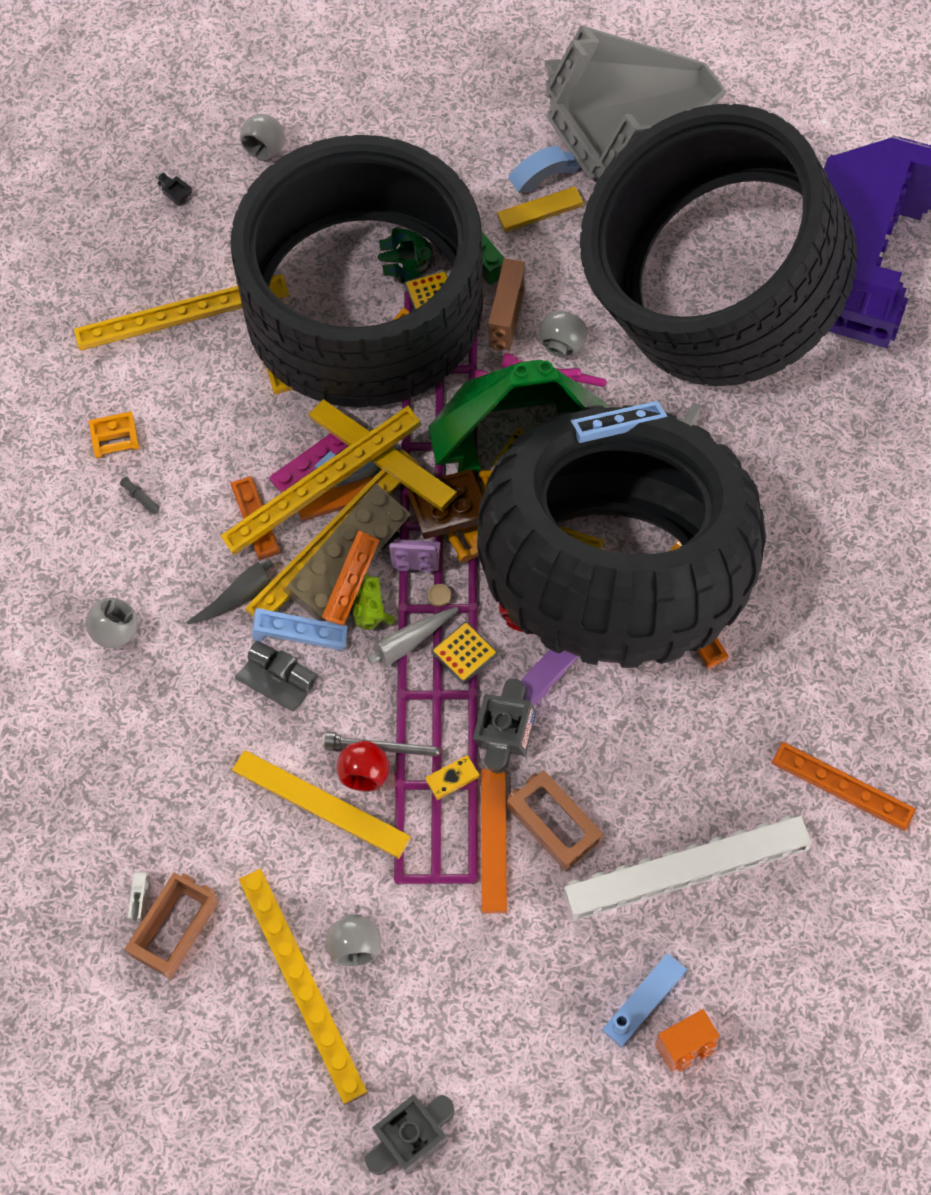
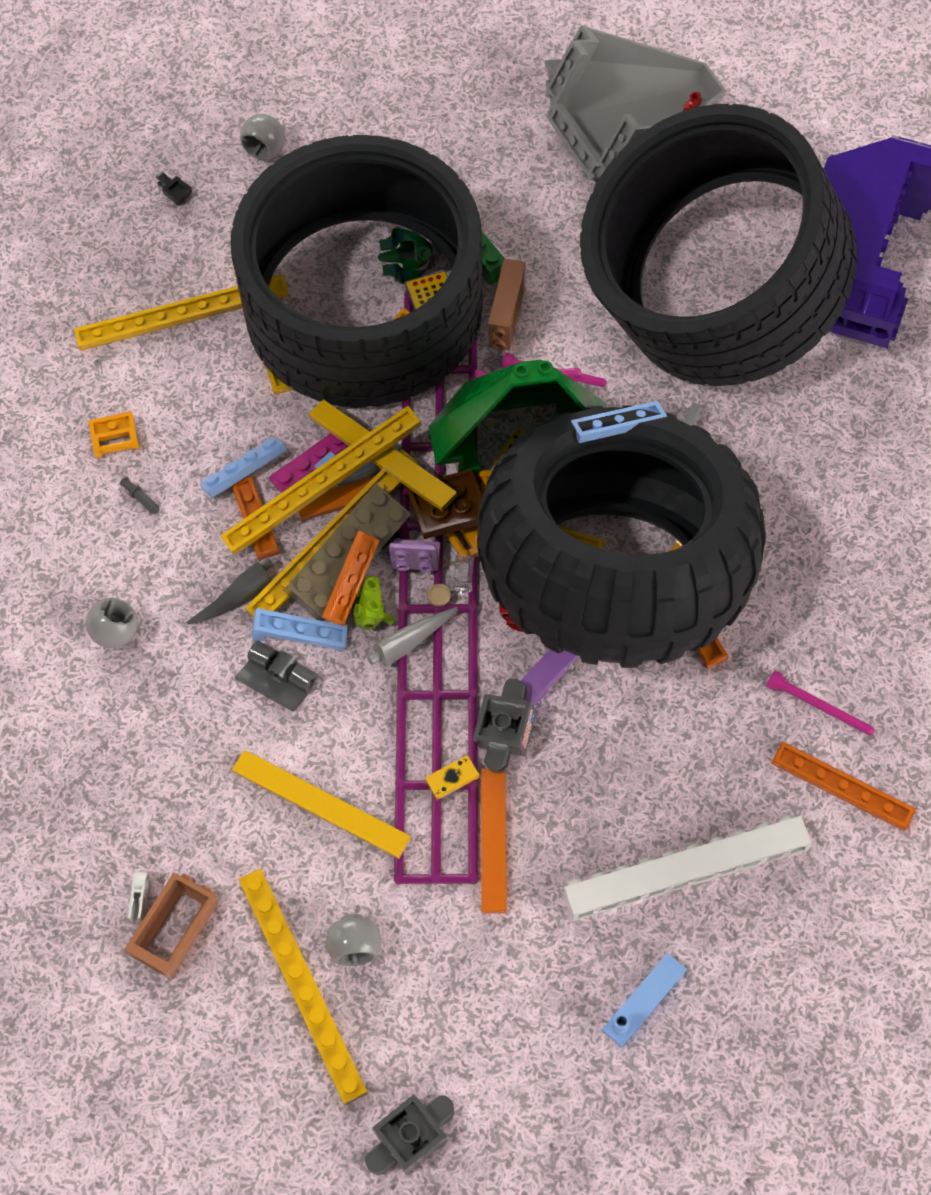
(243, 467): none -> light blue plate
(334, 741): flat silver piece -> none
(362, 766): red wheel -> none
(461, 573): none -> clear brick
(464, 653): yellow tile -> none
(540, 209): yellow tile -> none
(541, 166): light blue arch -> none
(559, 852): nougat piece -> none
(563, 333): light grey wheel -> none
(687, 1040): orange brick -> none
(695, 101): none -> red arm
(778, 682): none -> dark pink piece

